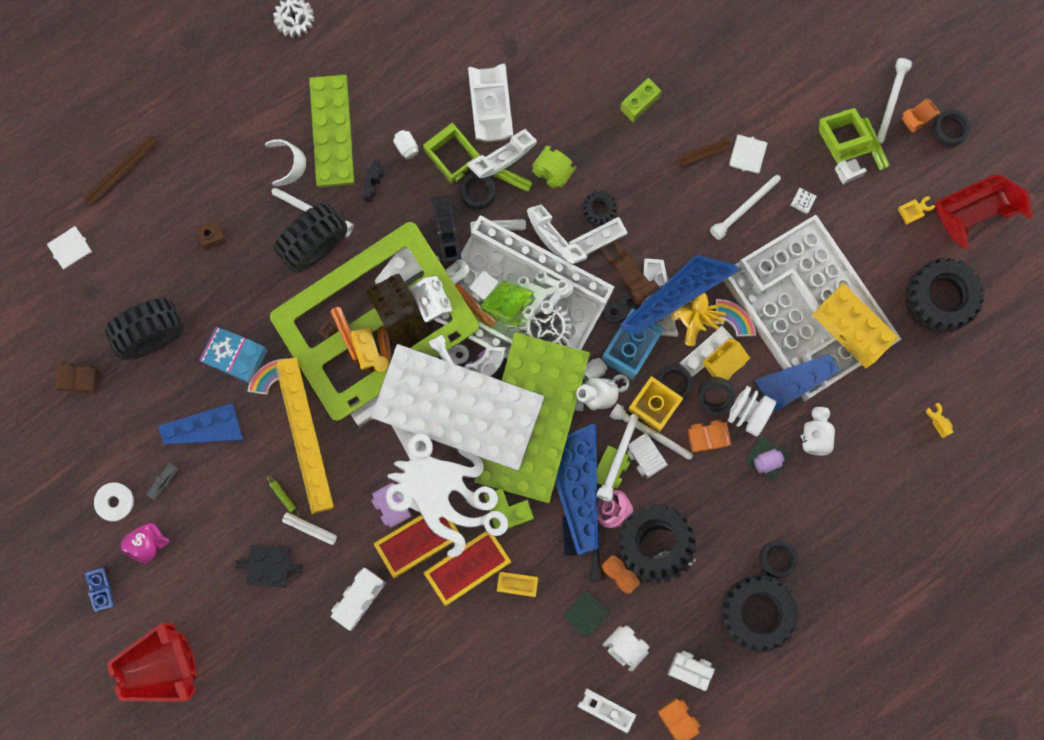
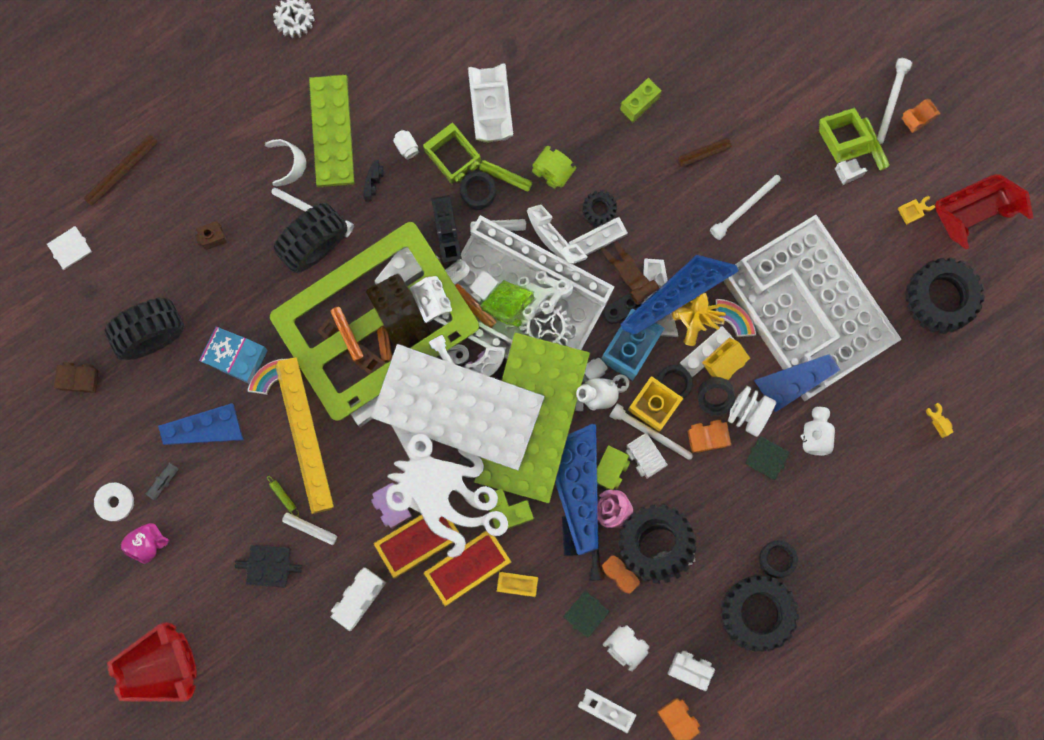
(100, 589): blue slope -> none
(367, 351): yellow hinge -> none
(504, 156): white slope -> none
(605, 492): white piece -> none
(748, 154): white piece -> none
(769, 461): lavender brick -> none
(803, 200): white tile -> none
(855, 326): yellow brick -> none
(961, 118): black tyre -> none

